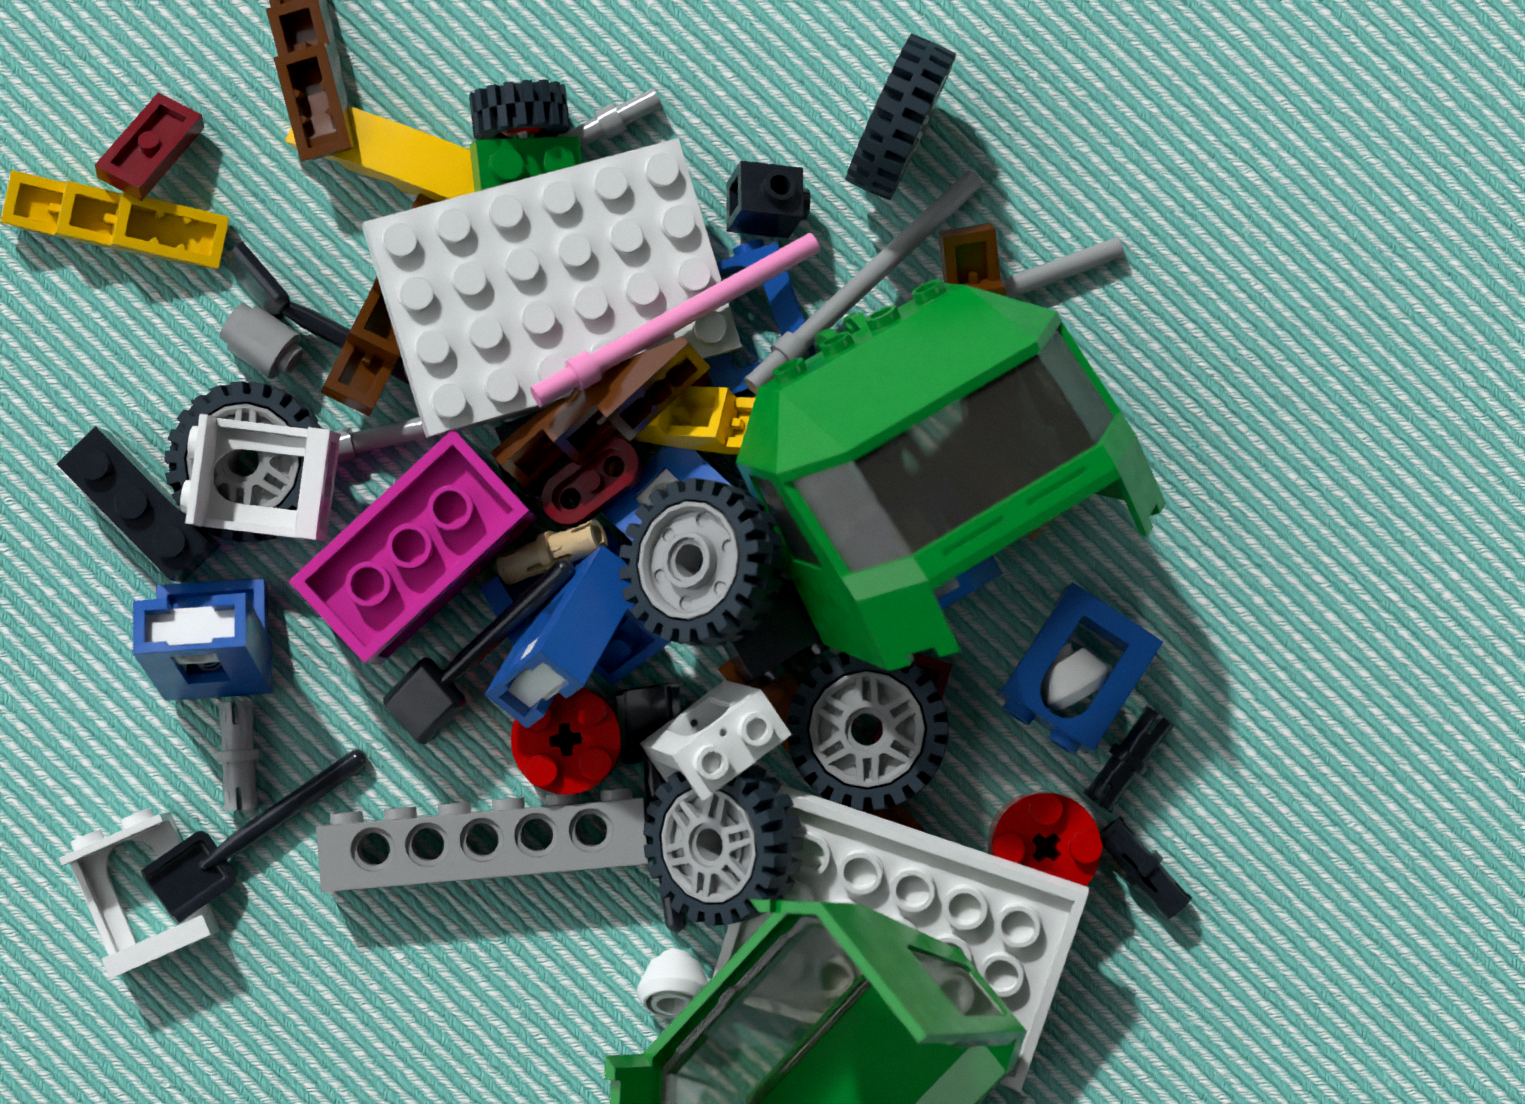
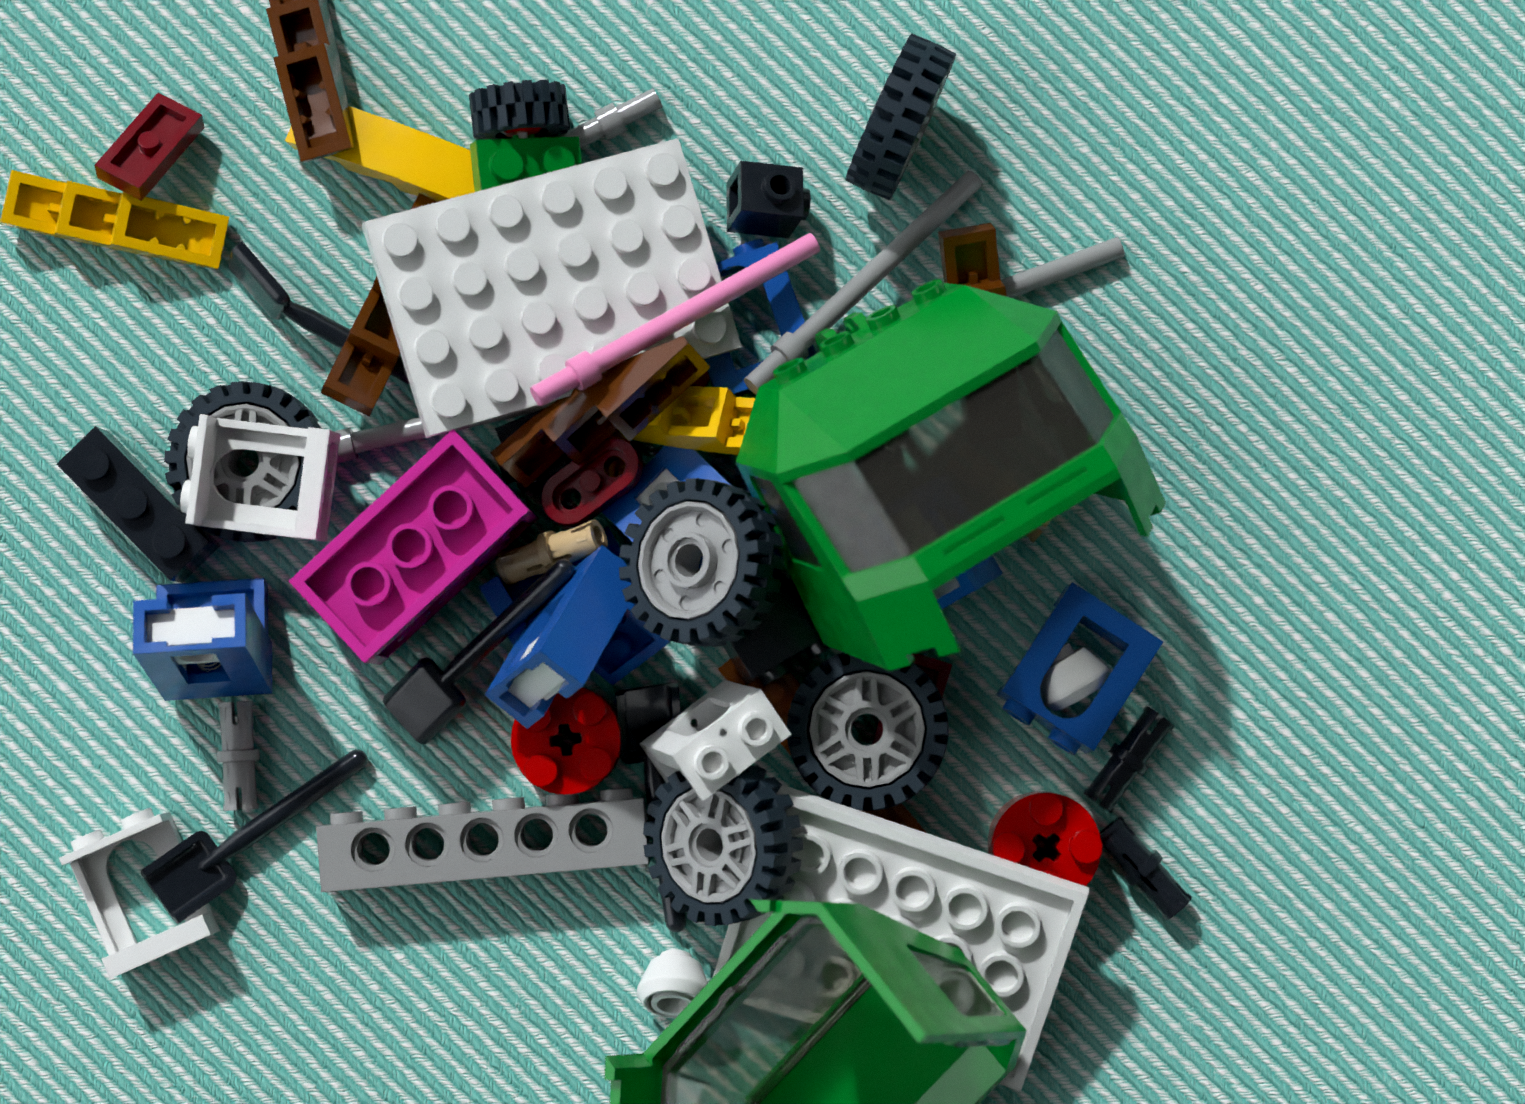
(262, 341): light grey brick -> none

